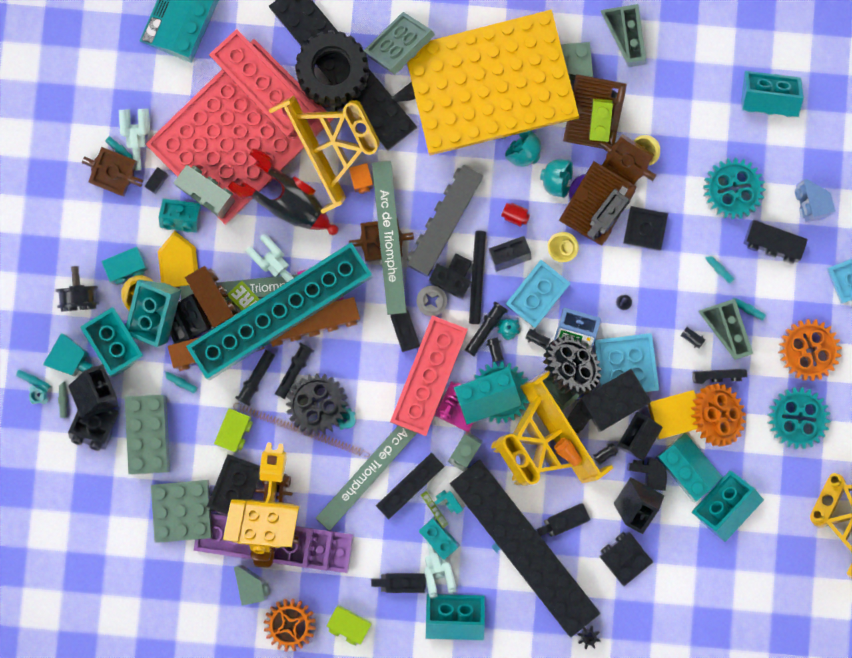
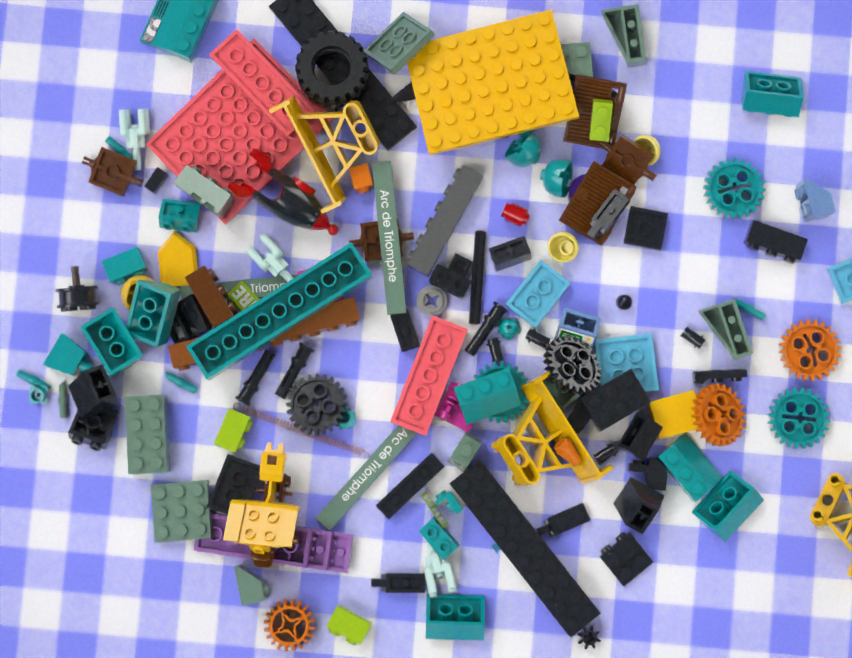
(720, 269): teal piece -> none

